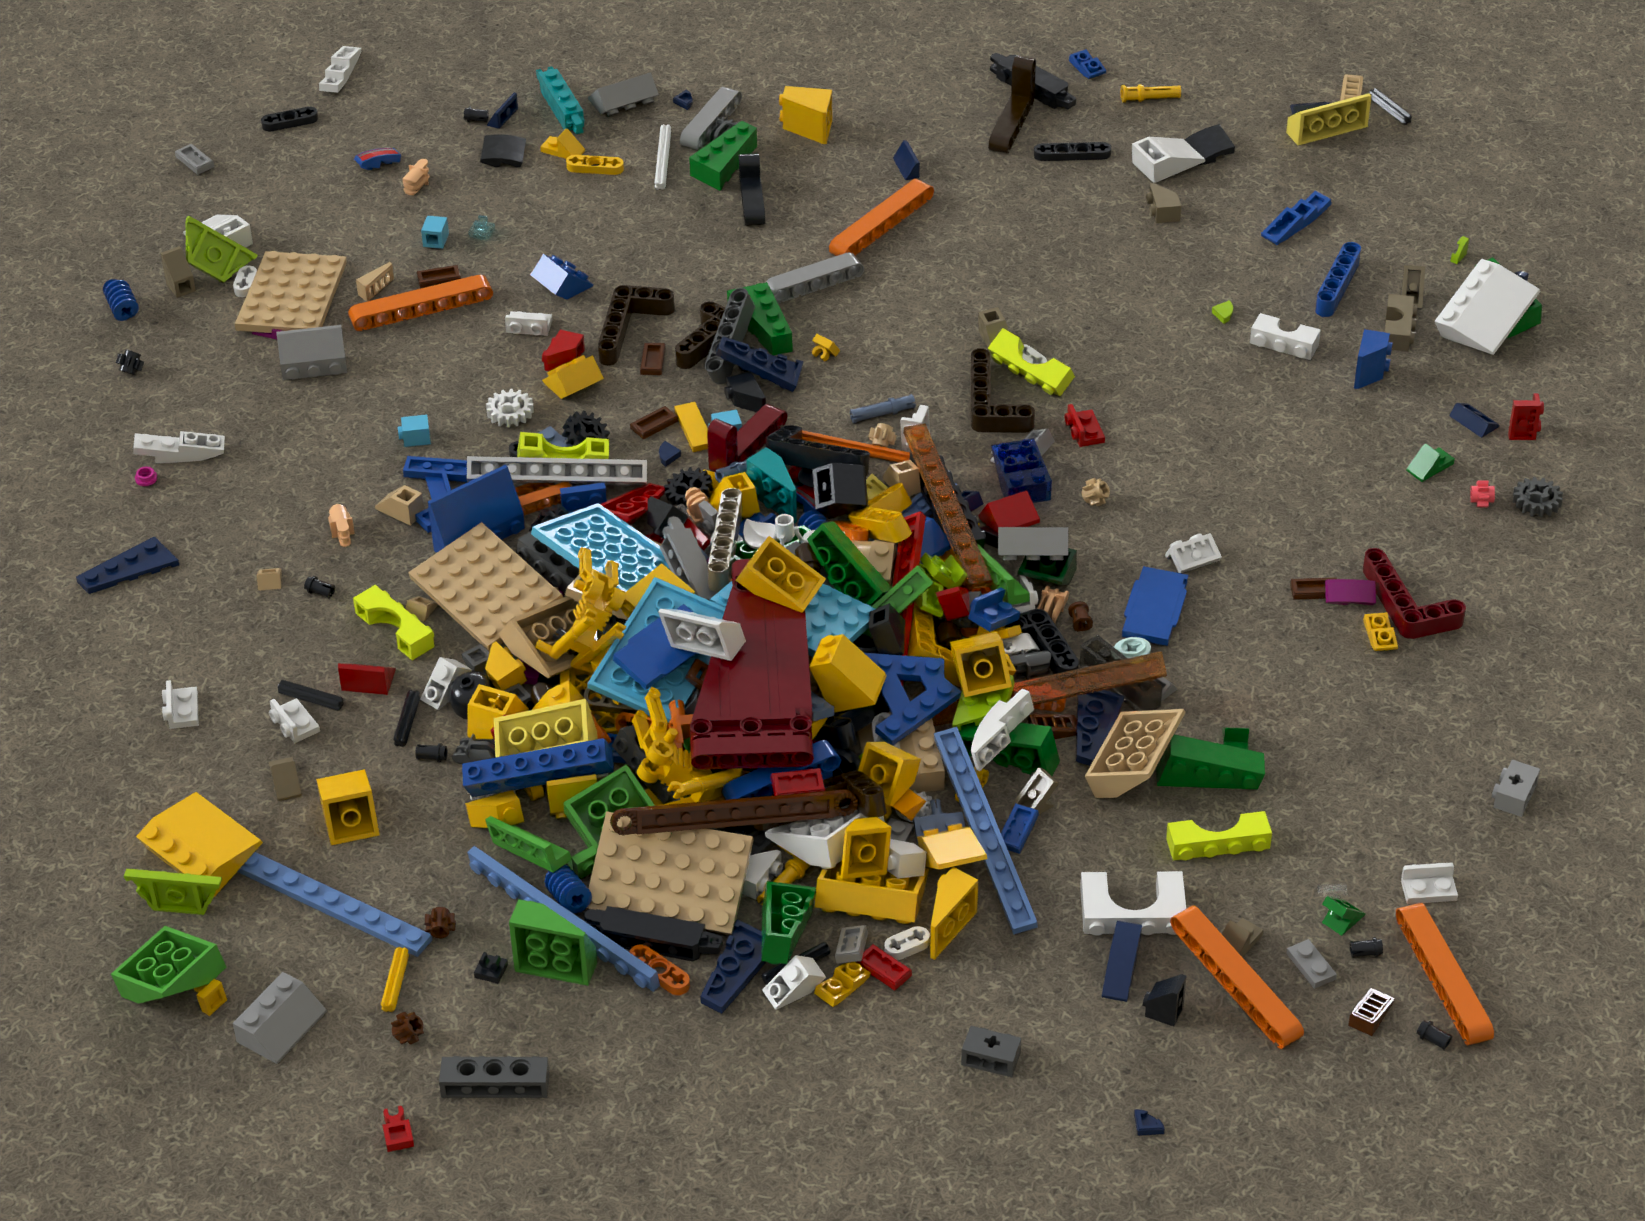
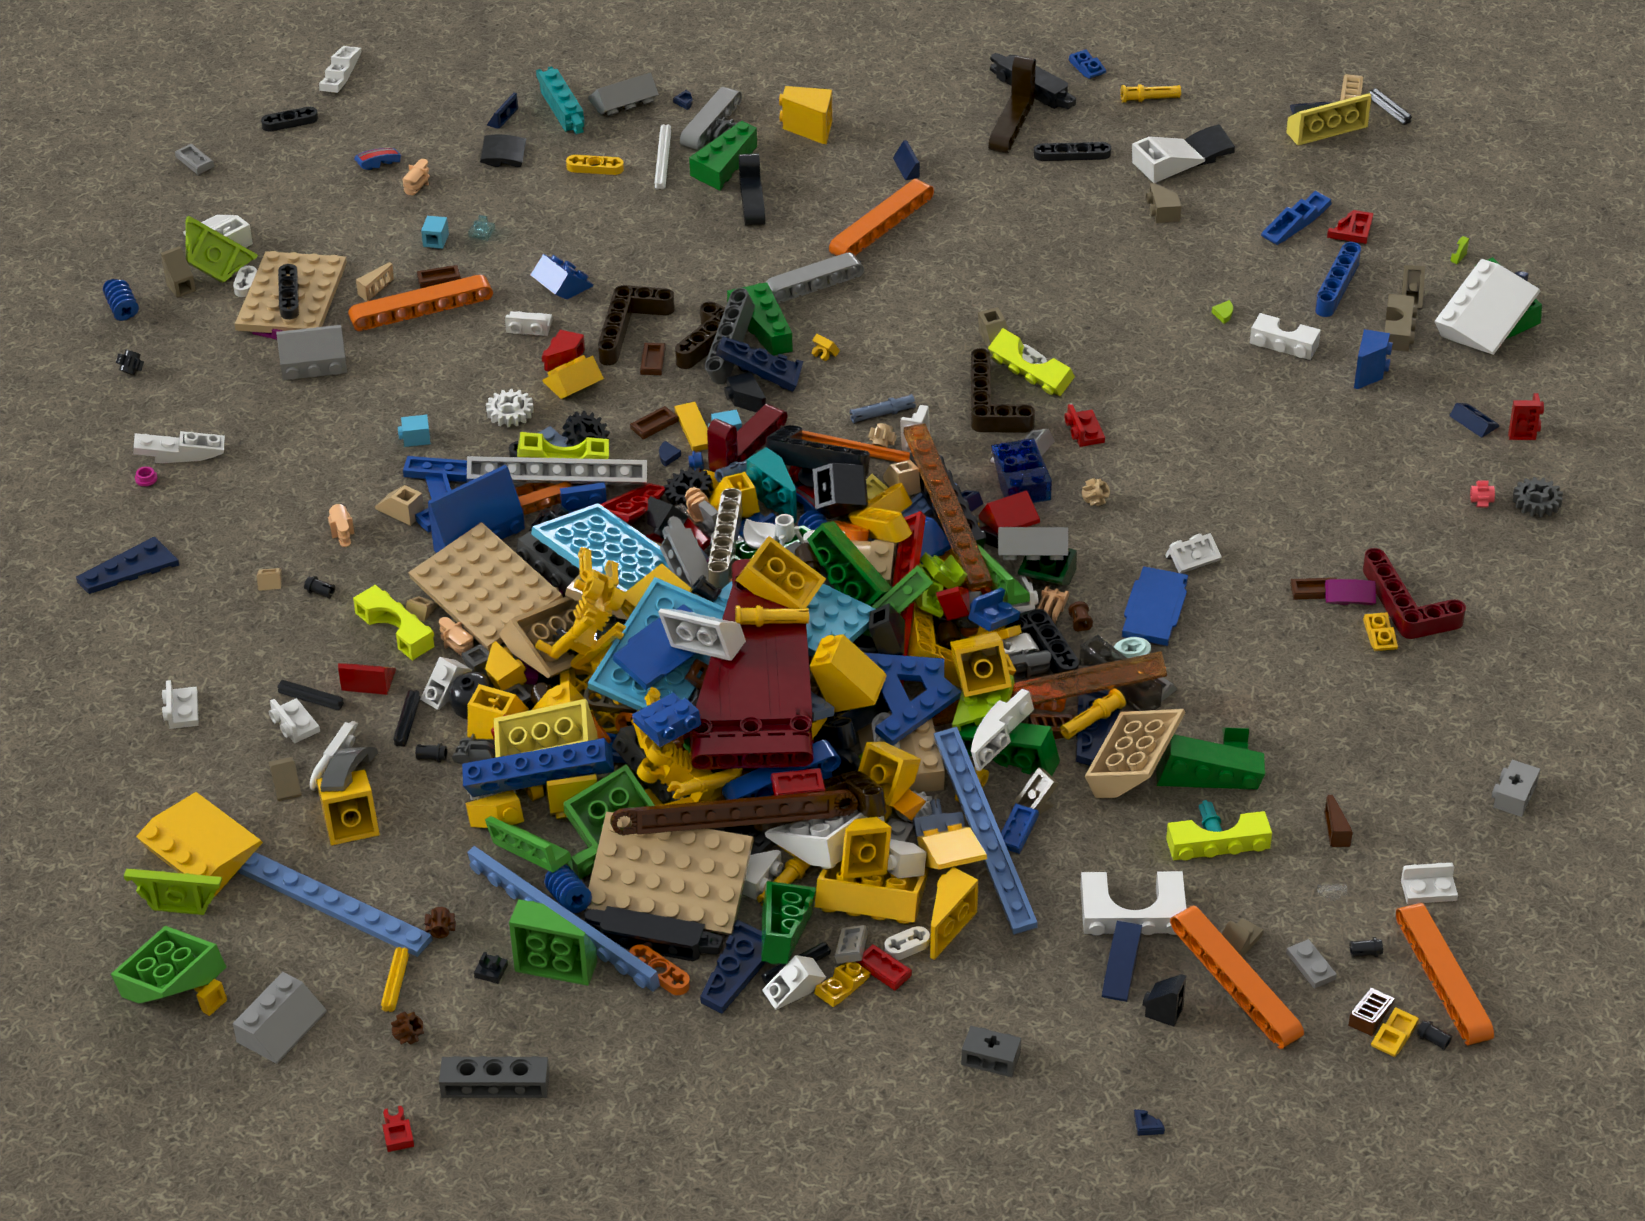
(288, 291): none -> black beam
(338, 772): none -> dark grey slope
(343, 739): none -> white plate
(455, 636): none -> light nougat arm
(476, 115): black pin -> none
(562, 146): yellow slope -> none
(667, 719): none -> blue plate
(696, 460): none -> blue plate
(705, 589): none -> black bush
(760, 616): none -> yellow pin
(1101, 709): none -> yellow pin
(1211, 820): none -> teal axle
(1337, 825): none -> reddish brown slope
(1341, 915): green slope -> none
(1353, 227): none -> red wing
(1395, 1032): none -> yellow slope
(1429, 462): slope -> none

